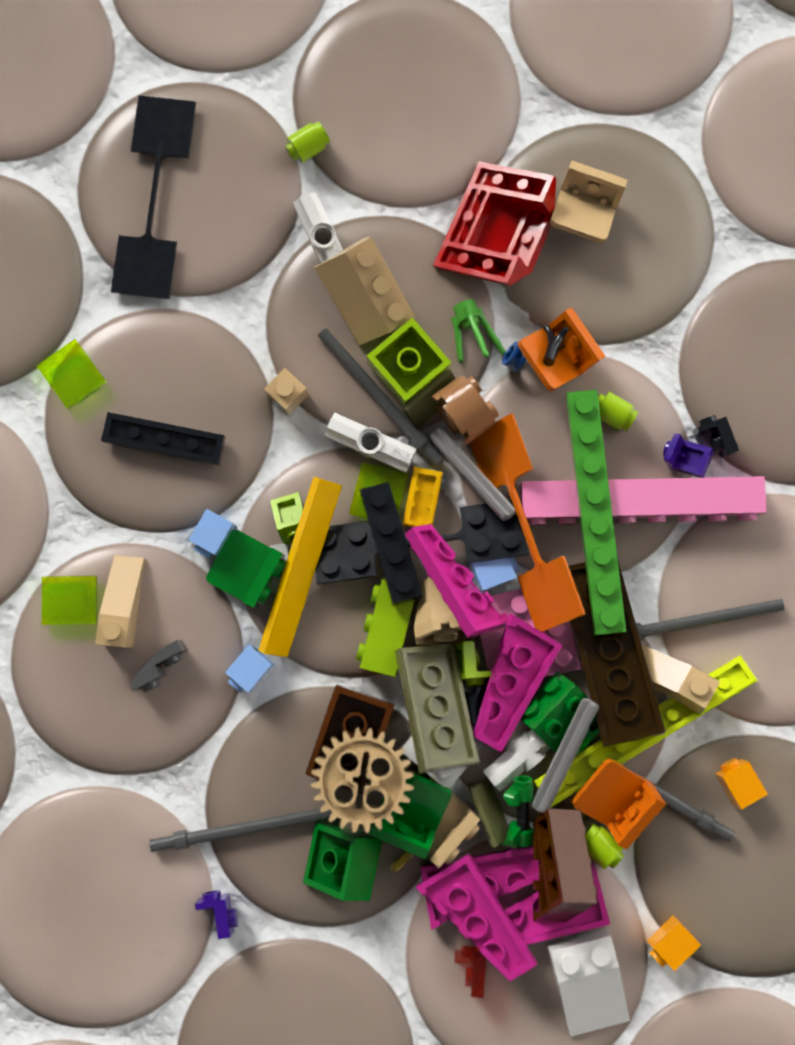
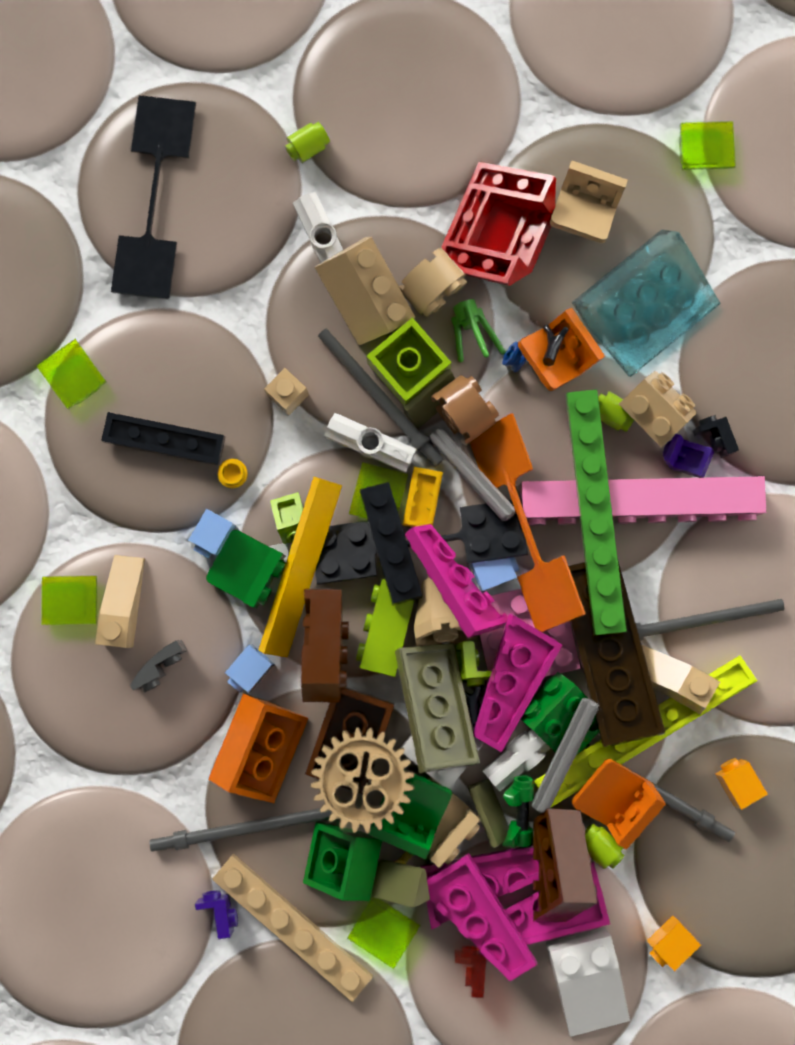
(232, 473): none -> yellow plate
(258, 749): none -> orange slope
(292, 927): none -> tan plate
(323, 646): none -> reddish brown wedge
(383, 931): none -> clear neon green piece
(400, 884): none -> olive slope
(432, 282): none -> tan brick
(647, 301): none -> clear light blue slope
(658, 407): none -> tan bracket
(707, 145): none -> clear neon green piece

